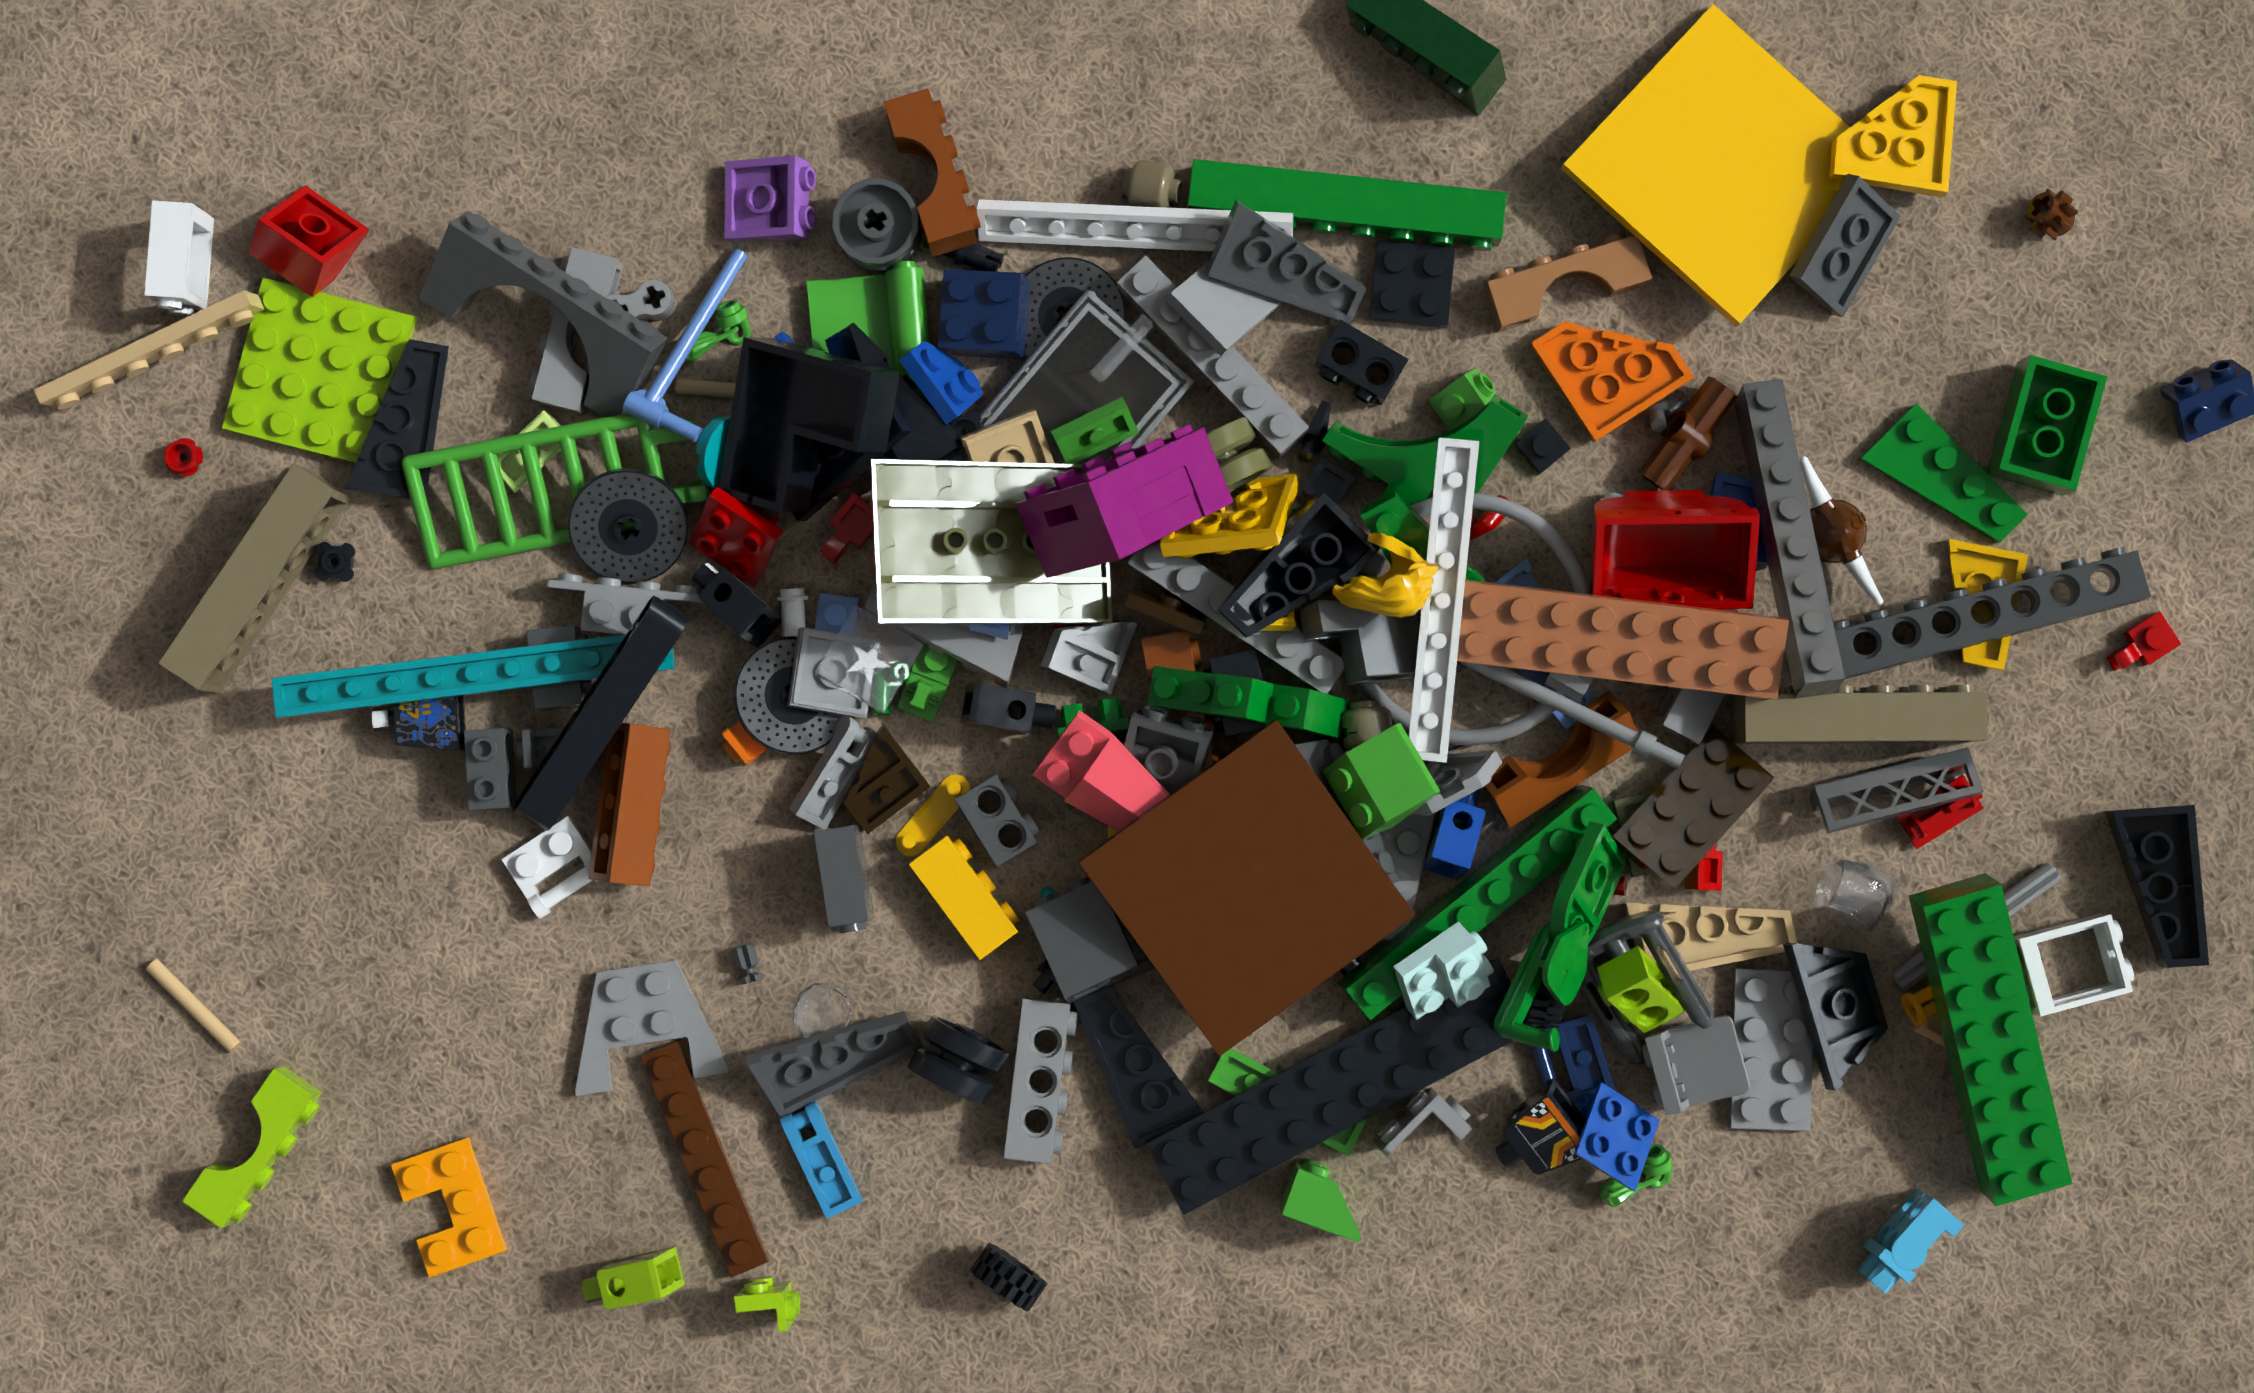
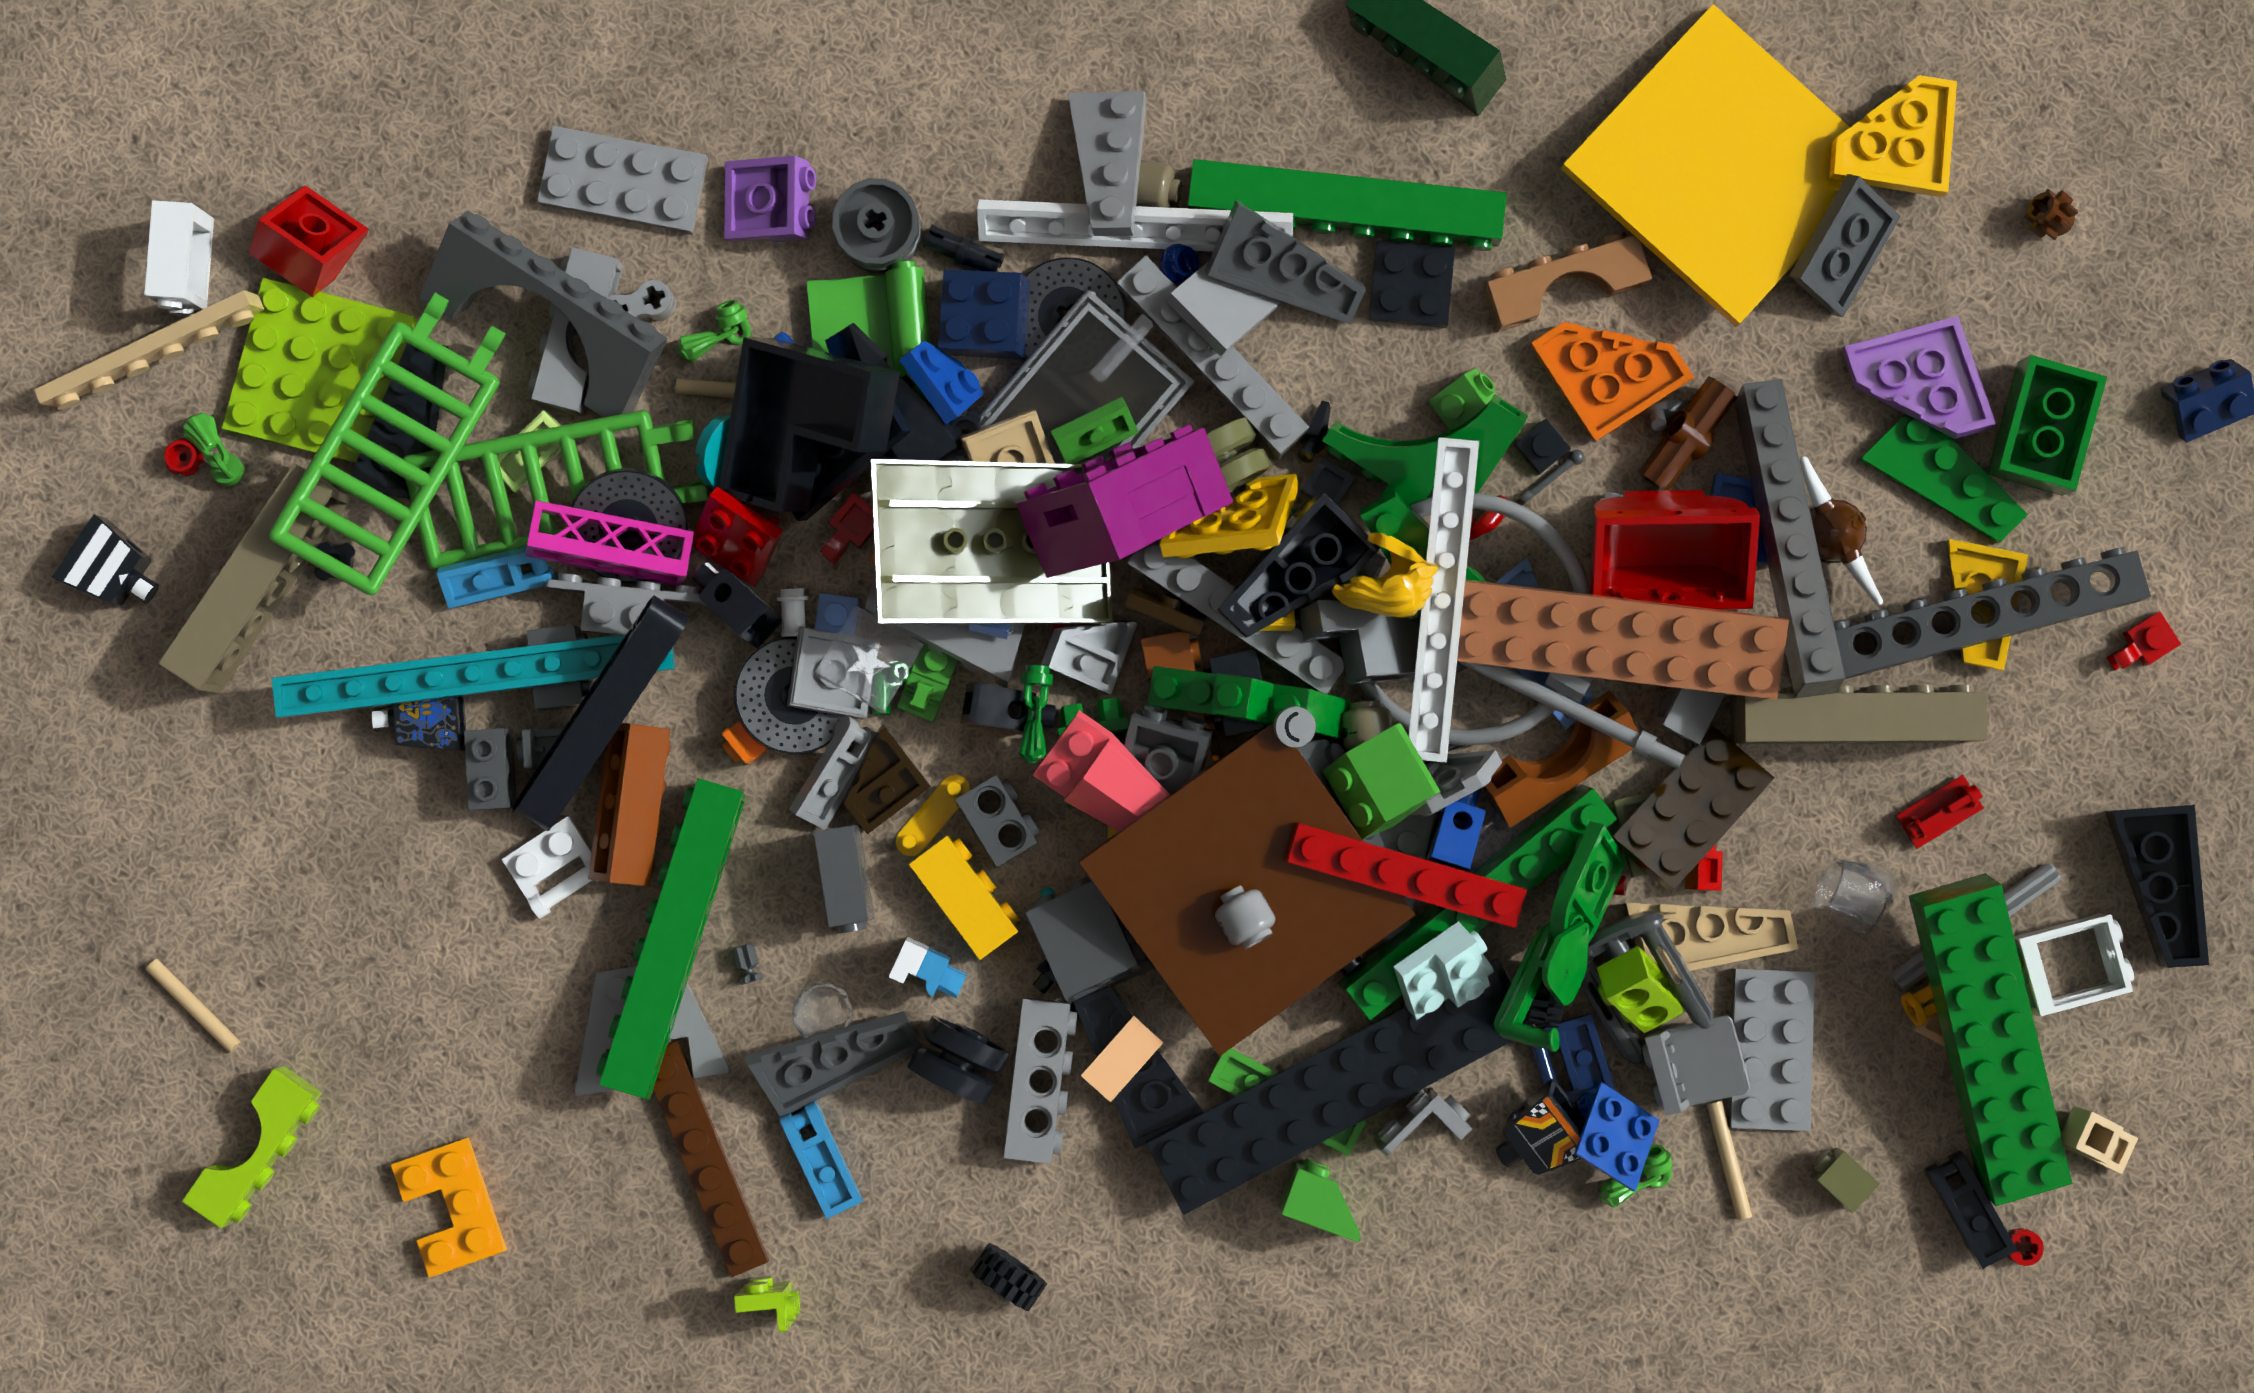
(107, 565): none -> black torso
(202, 433): none -> bright green piece
(341, 433): none -> bright green bar
(491, 577): none -> dark azure plate
(608, 558): none -> dark pink fence
(622, 179): none -> light grey plate
(635, 1279): lime torso -> none
(649, 404): medium blue bar -> none
(672, 939): none -> green brick
(918, 131): dark orange arch -> none
(928, 965): none -> dark azure hips
(1033, 743): none -> green piece
(1109, 152): none -> light grey wing
(1122, 1058): none -> light nougat tile
(1179, 263): none -> clear blue plate
(1245, 917): none -> light grey head
(1294, 726): none -> light grey tile
(1366, 354): black brick -> none
(1405, 874): none -> red plate
(1575, 457): none -> dark grey hinge
(1729, 1160): none -> tan bar
(1837, 1006): black wing -> none
(1843, 1178): none -> olive brick
(1894, 781): dark grey fence -> none
(1905, 1240): medium azure hips -> none
(1924, 375): none -> medium lavender plate
(1971, 1211): none -> black plate
(2037, 1251): none -> red bush
(2097, 1139): none -> tan brick

